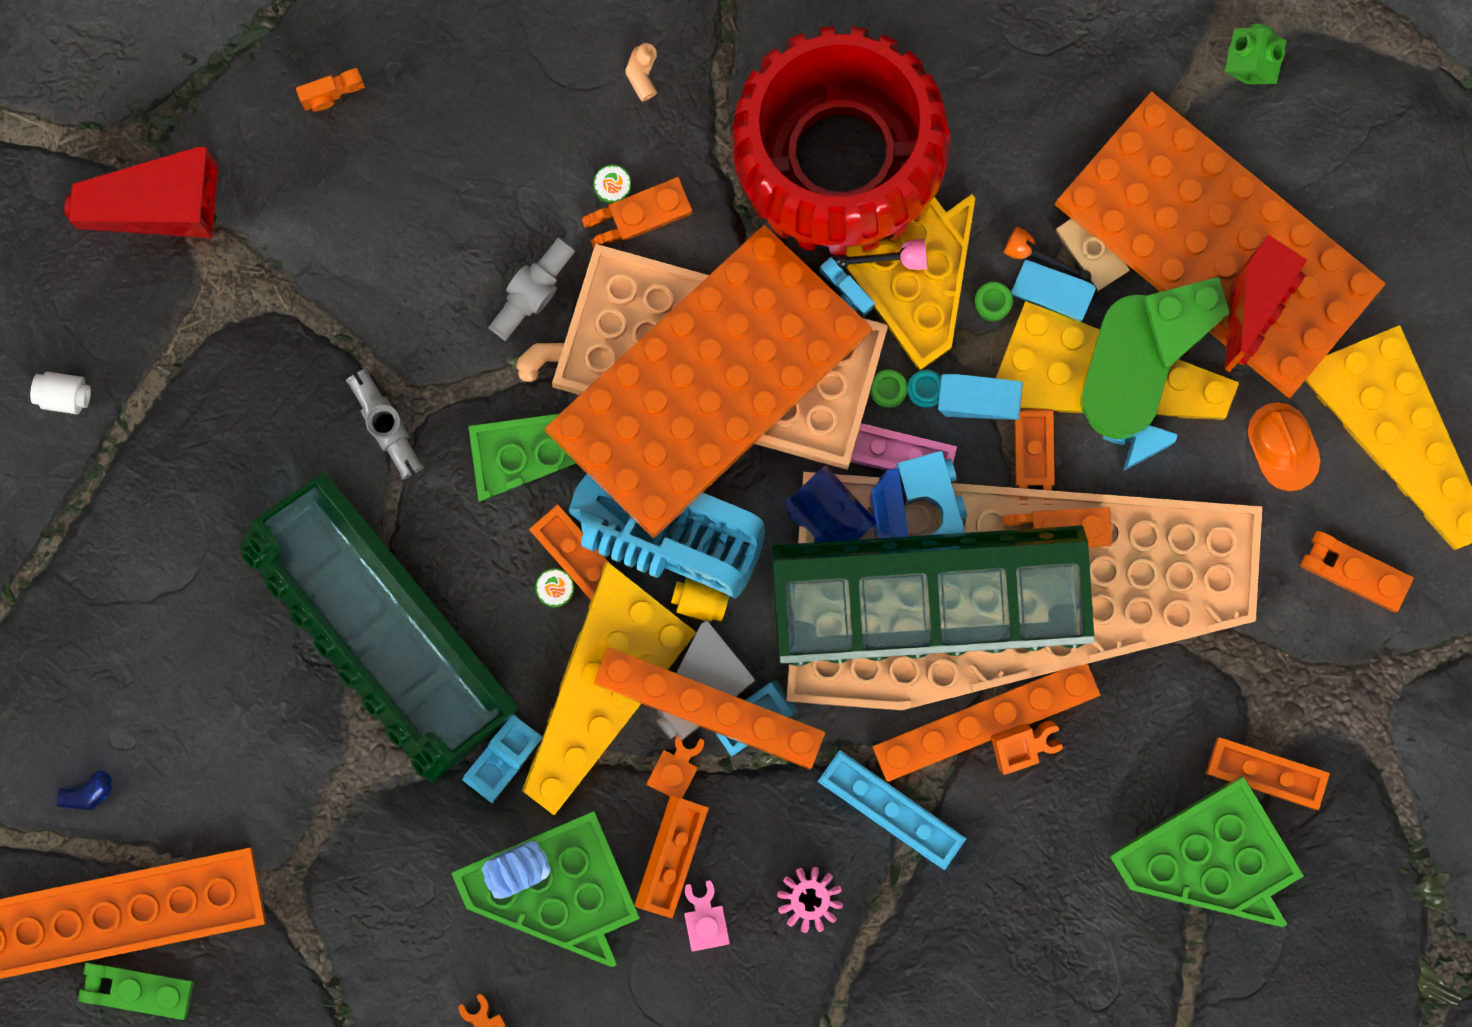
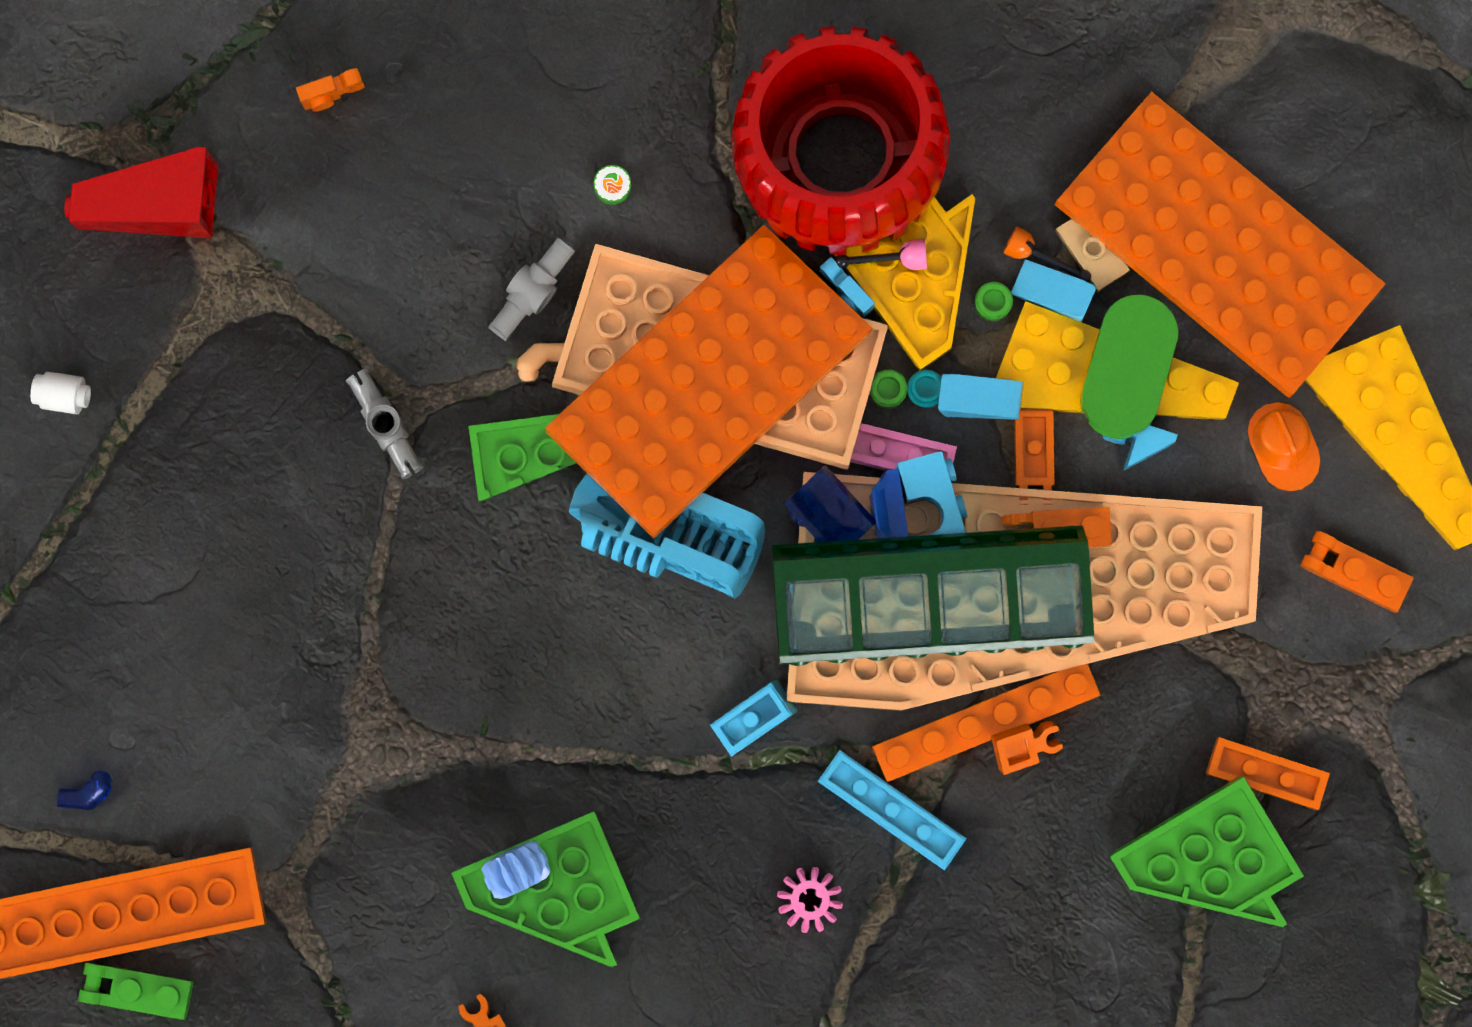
(376, 626): window -> none
(502, 758): medium azure slope -> none
(554, 588): tile -> none
(563, 542): orange plate -> none
(588, 715): yellow wing -> none
(638, 70): light nougat arm -> none
(641, 212): orange hinge -> none
(671, 857): orange plate -> none
(674, 772): orange plate -> none
(699, 601): yellow brick -> none
(706, 924): bright pink plate -> none
(709, 708): orange plate -> none
(713, 665): light grey slope -> none
(1184, 316): bright green wing -> none
(1255, 55): bright green brick -> none
(1256, 295): red slope -> none

